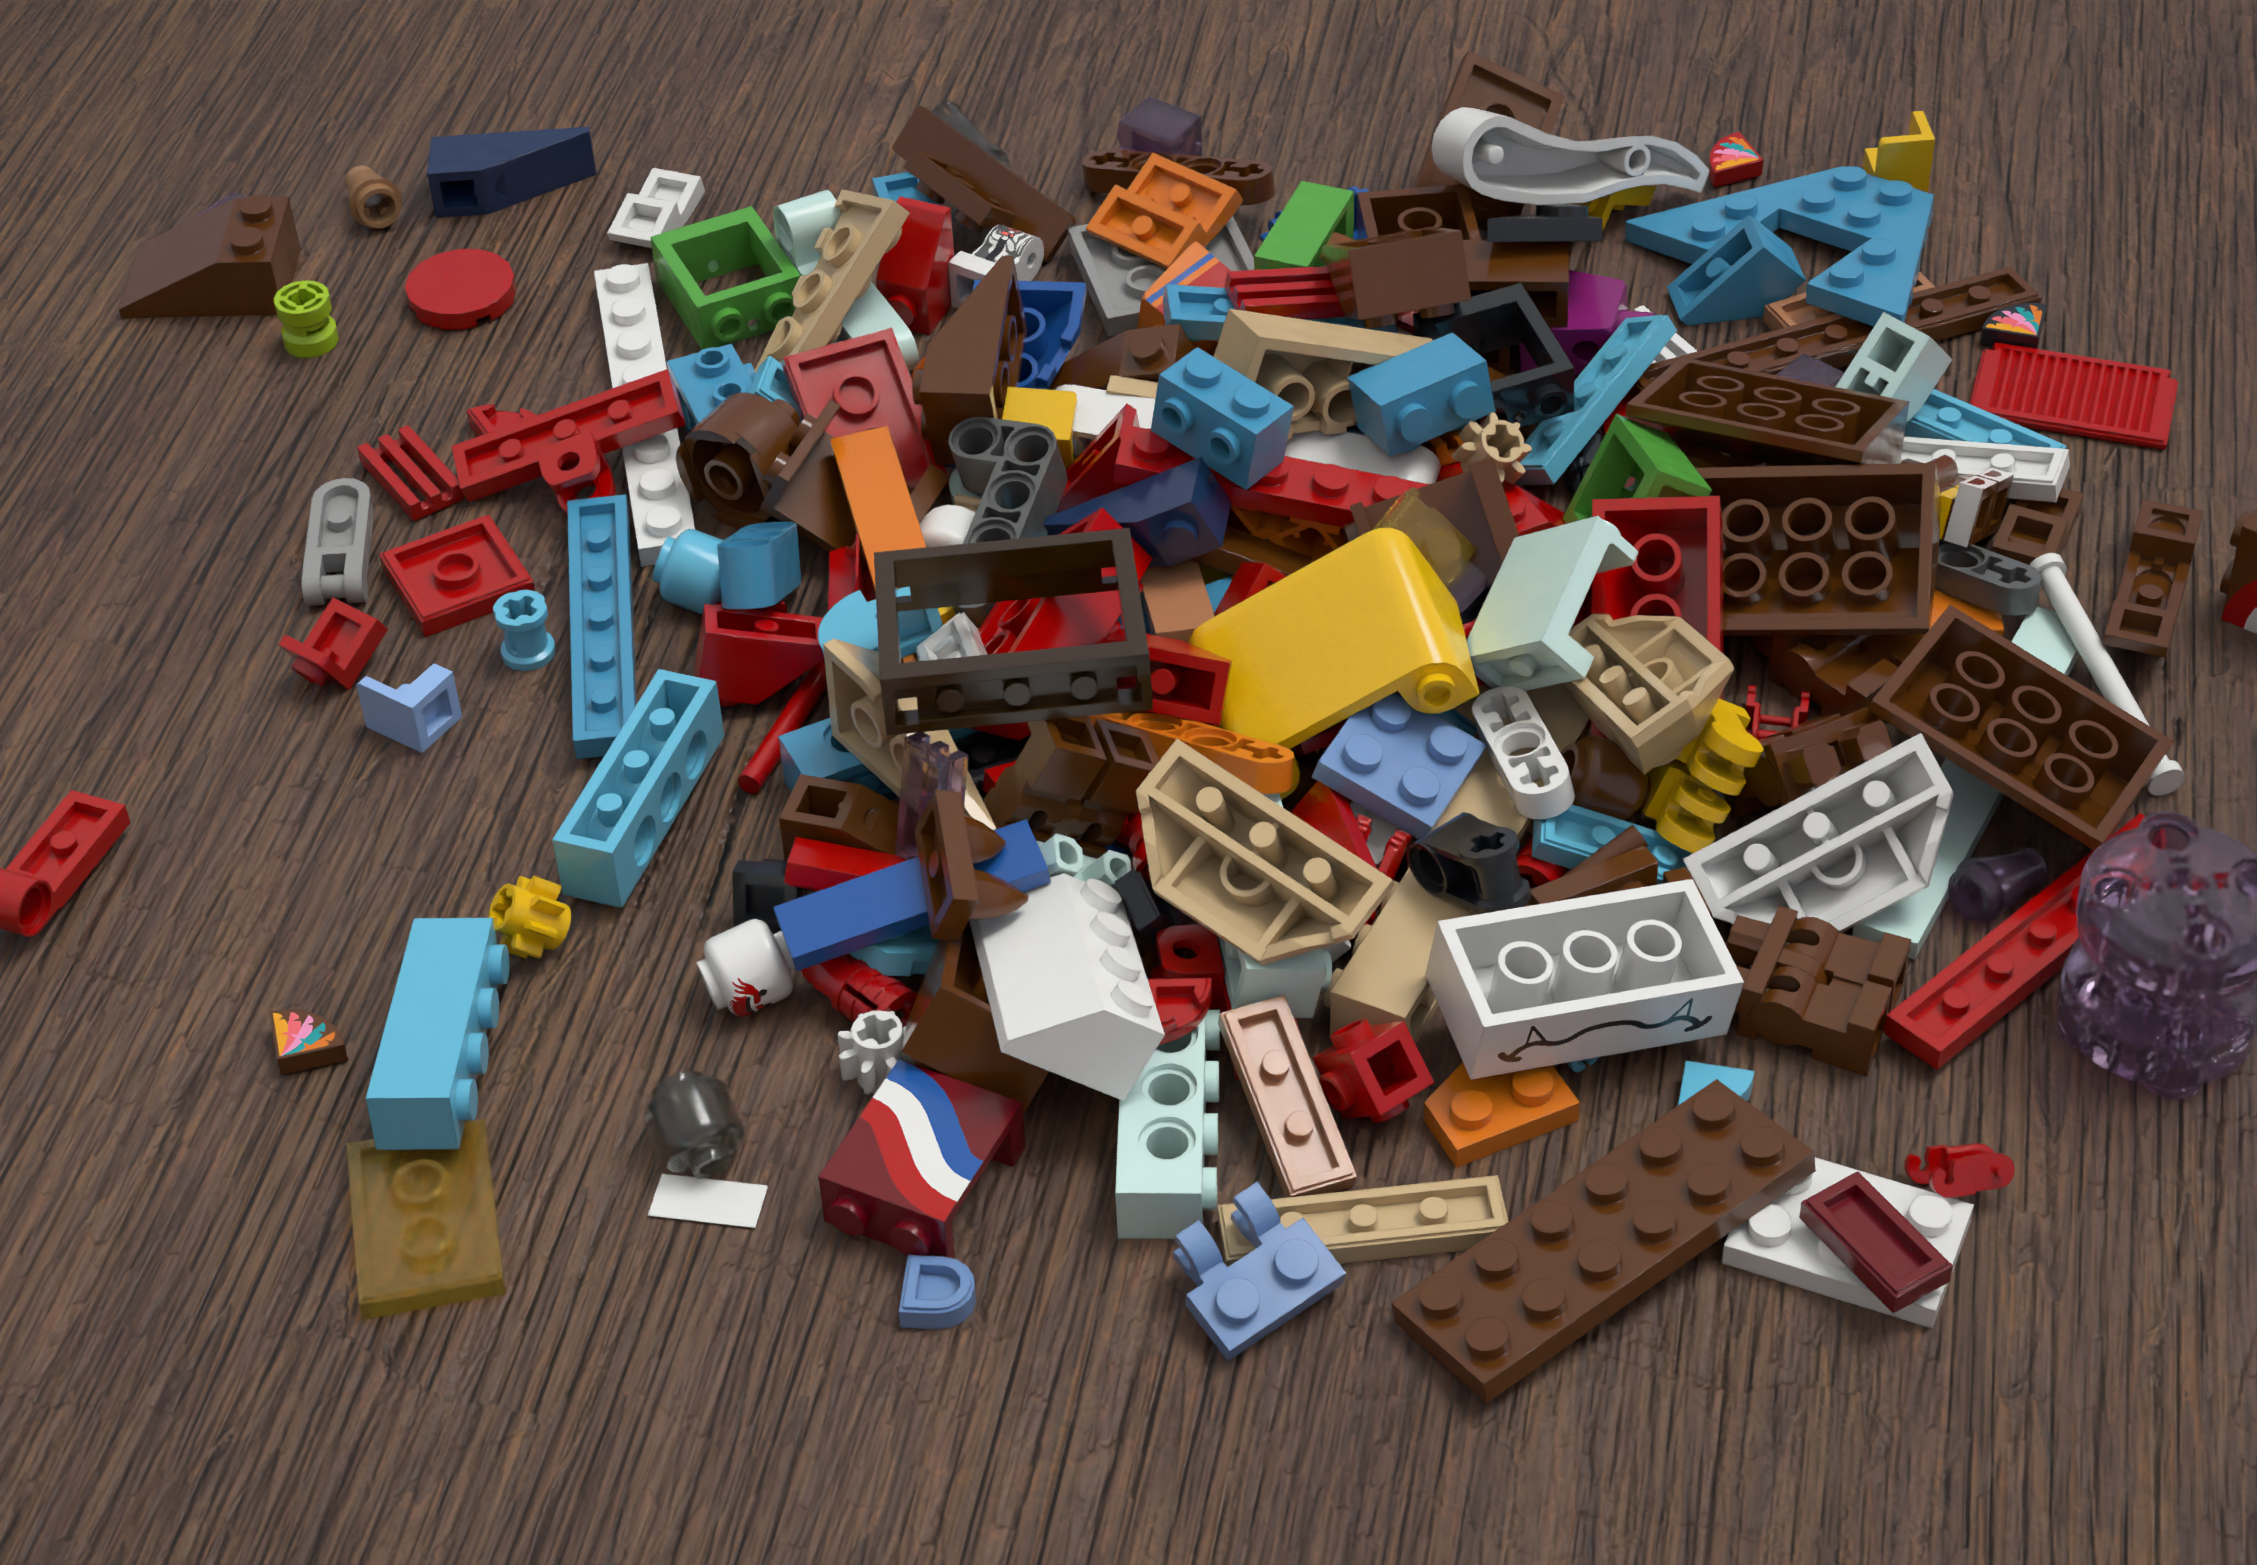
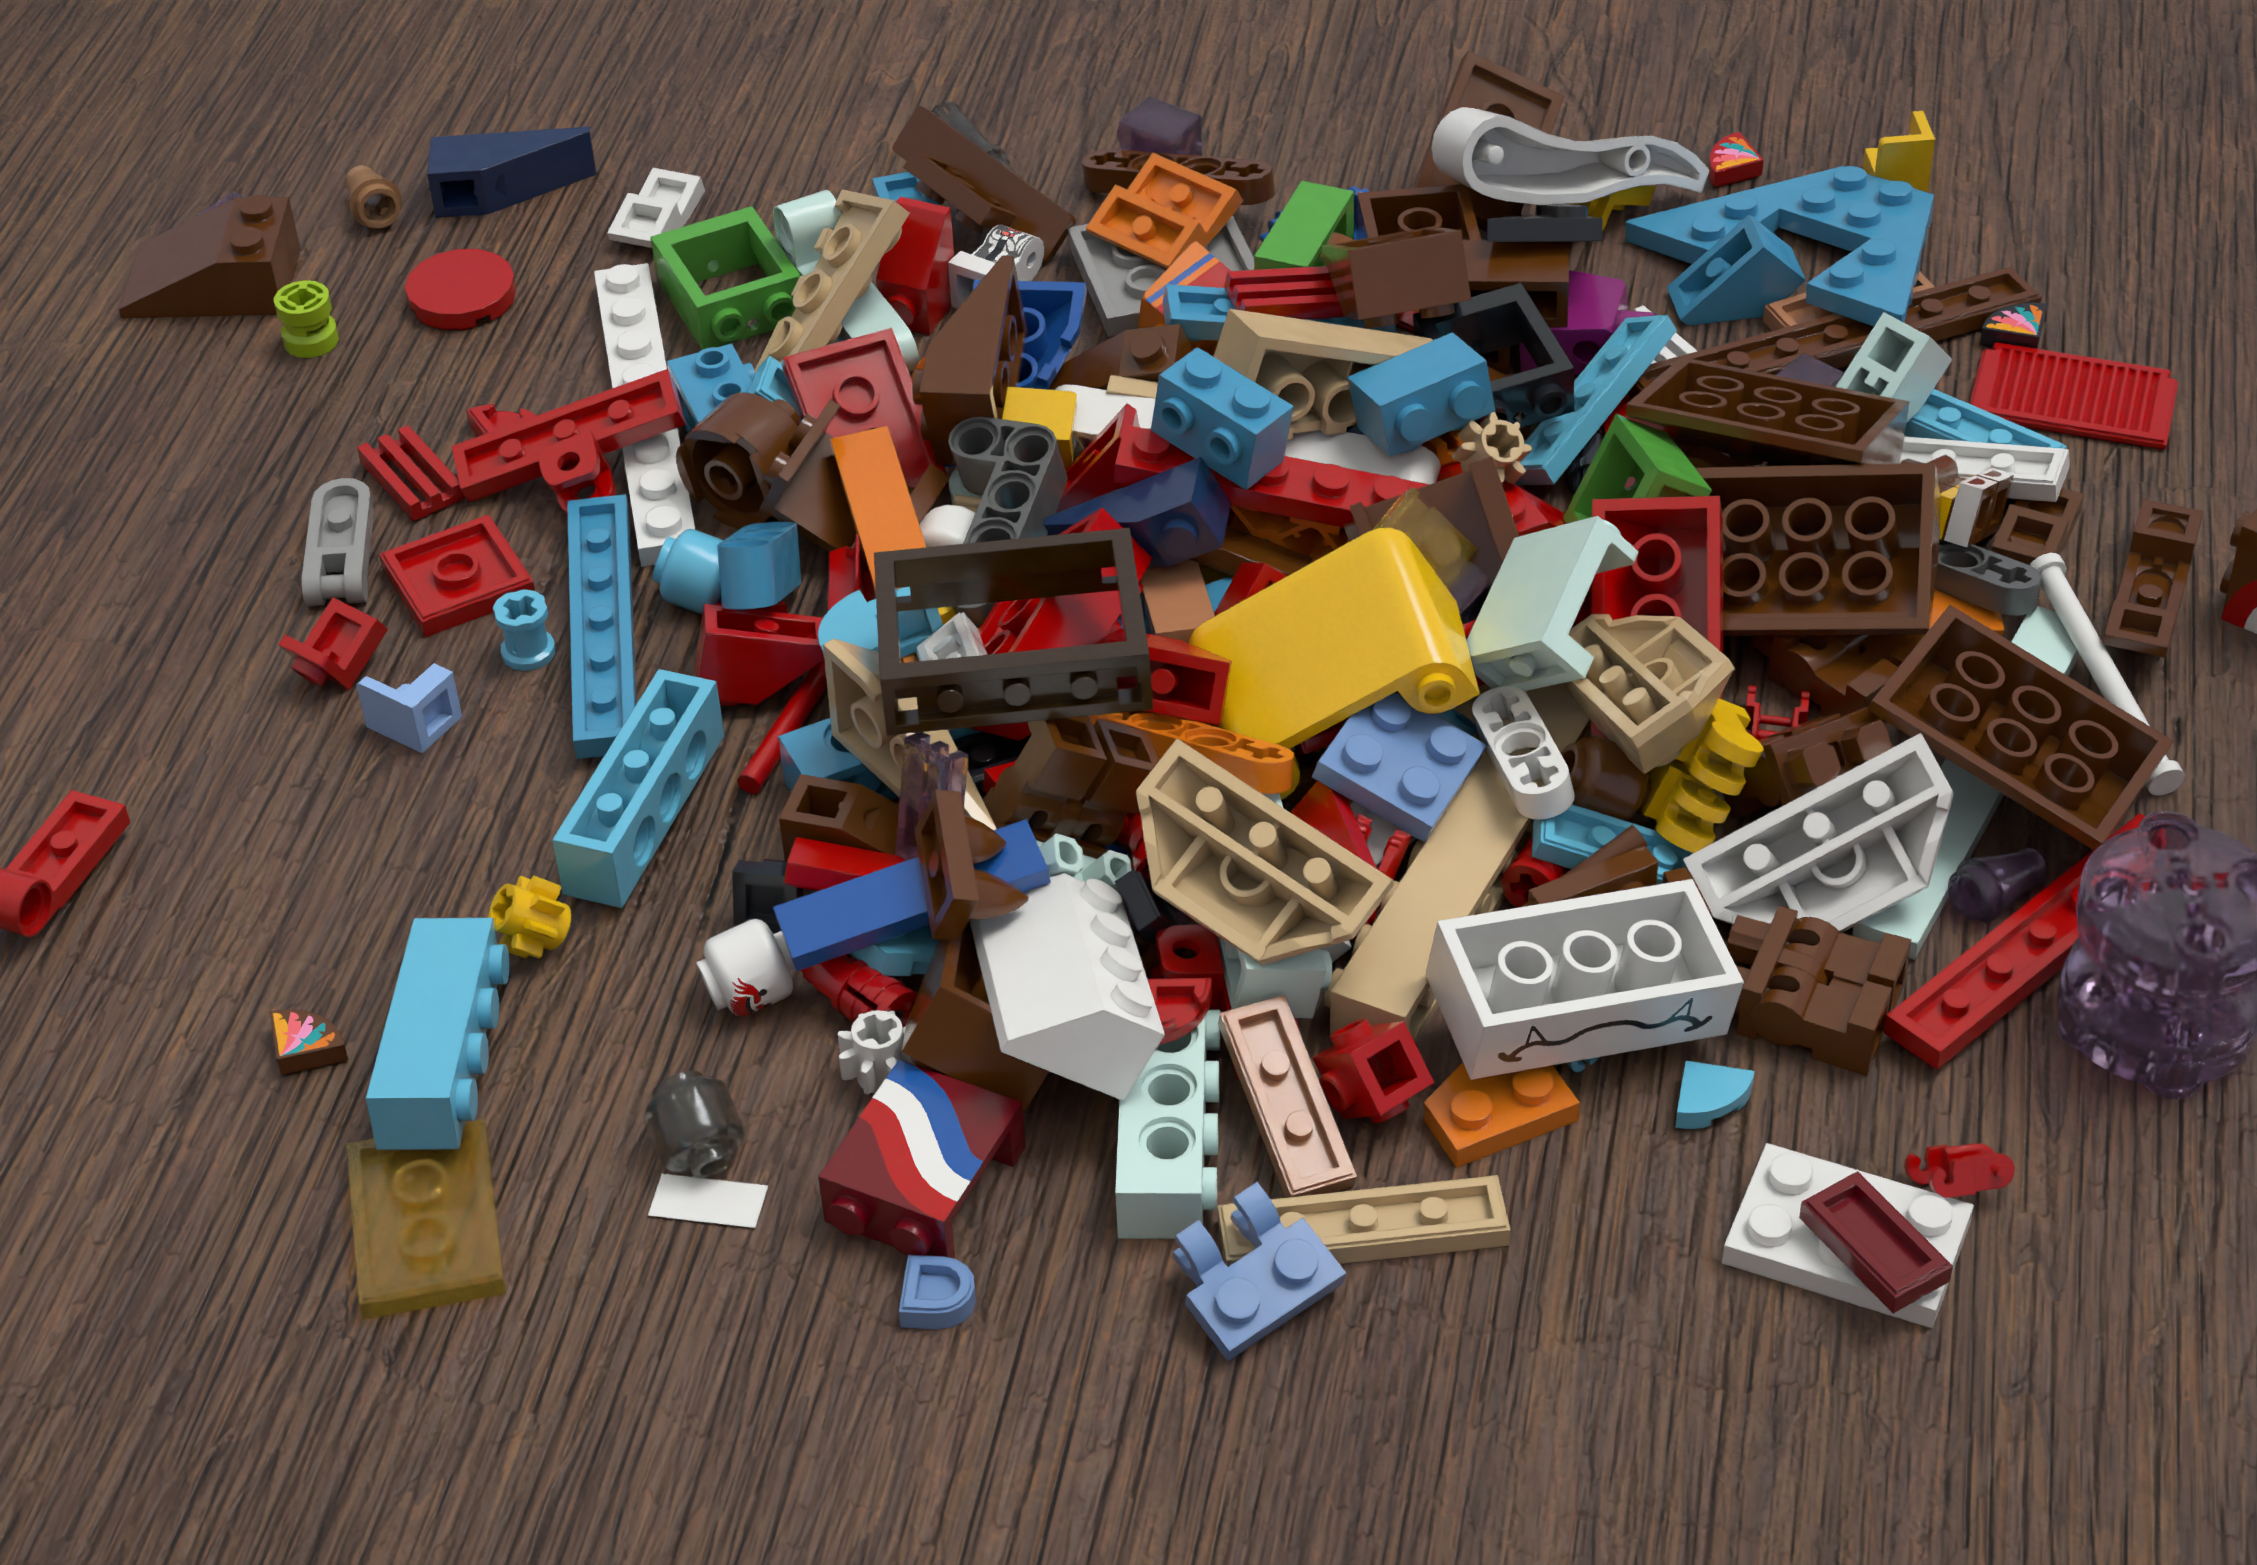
(1470, 864): black piece -> none
(1602, 1239): reddish brown plate -> none

